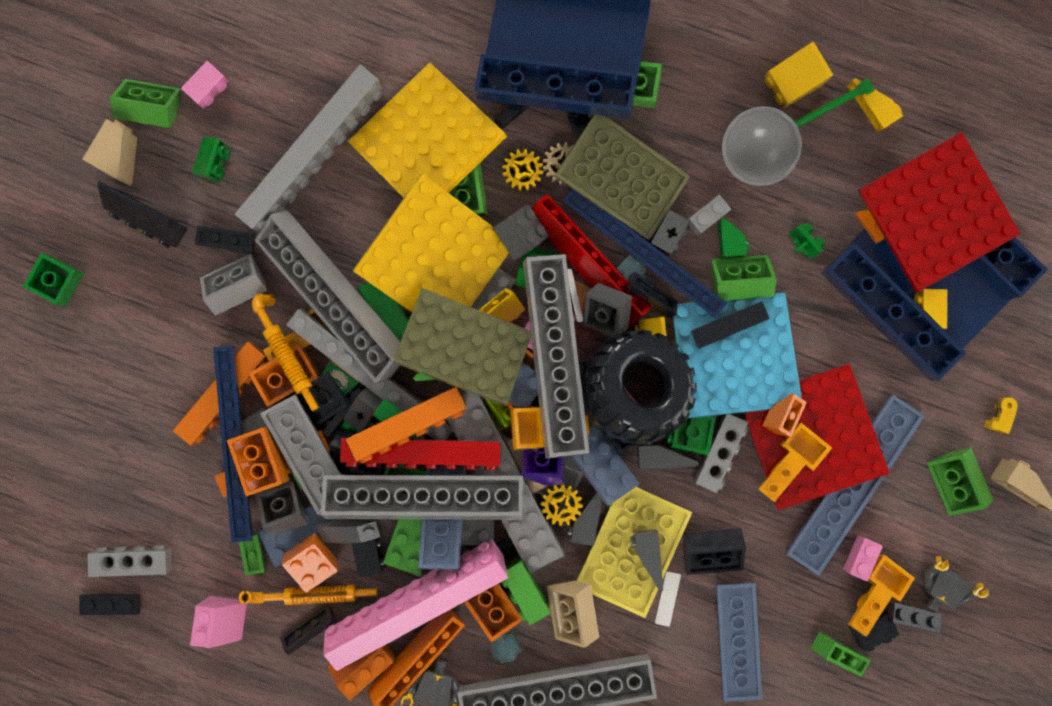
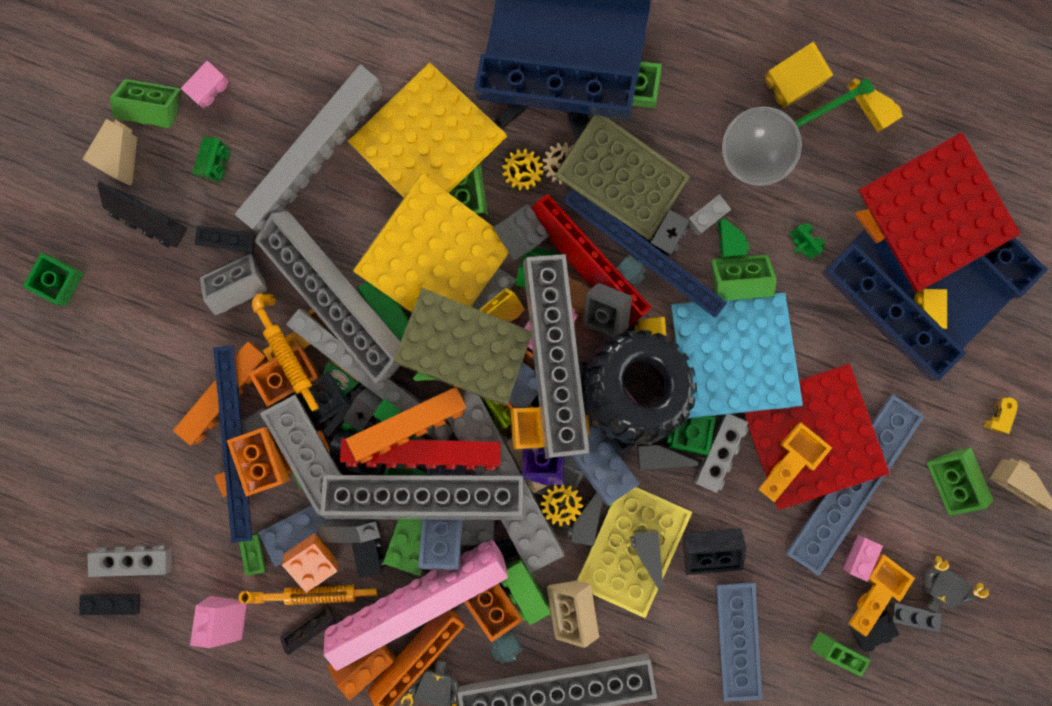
(281, 509): dark grey brick -> none
(574, 295): white sticker -> none
(652, 294): black plate -> none
(667, 598): white sticker -> none
(730, 325): black tile -> none
(785, 415): orange slope -> none

